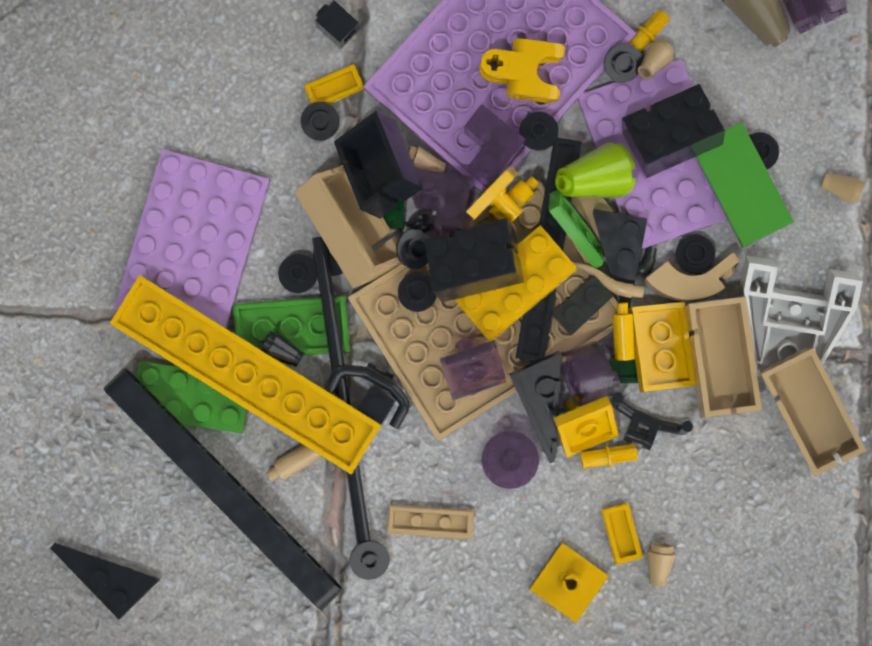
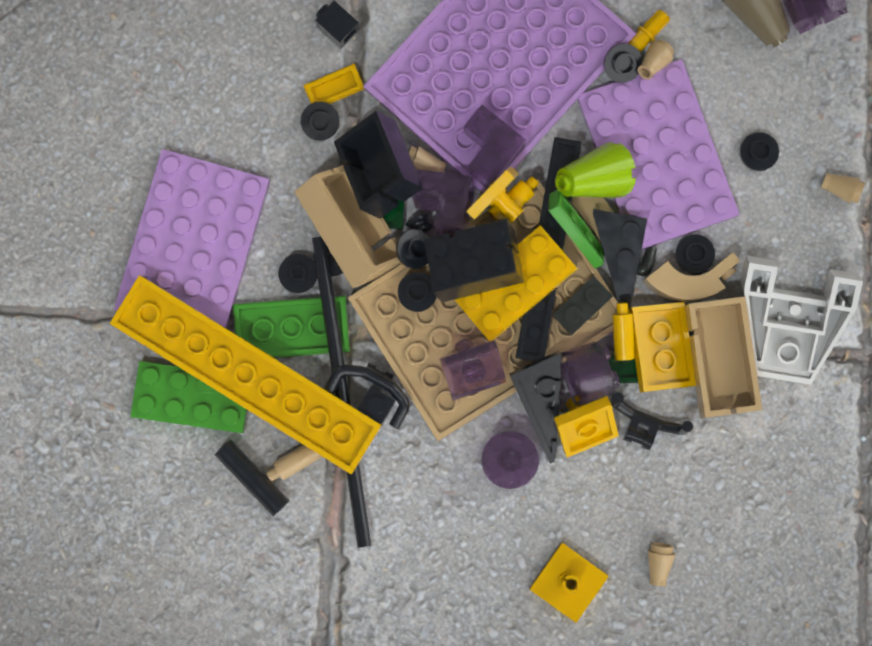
(111, 583): black wing -> none
(223, 489): black beam -> none
(252, 478): none -> black piece
(282, 349): black cone -> none
(369, 559): black piece -> none
(430, 521): tan tile -> none
(519, 69): yellow piece -> none
(539, 131): black piece -> none
(608, 456): yellow axle -> none
(616, 287): tan animal -> none
(621, 533): yellow tile -> none
(673, 131): black piece -> none
(744, 187): bright green tile -> none
(813, 410): tan piece -> none

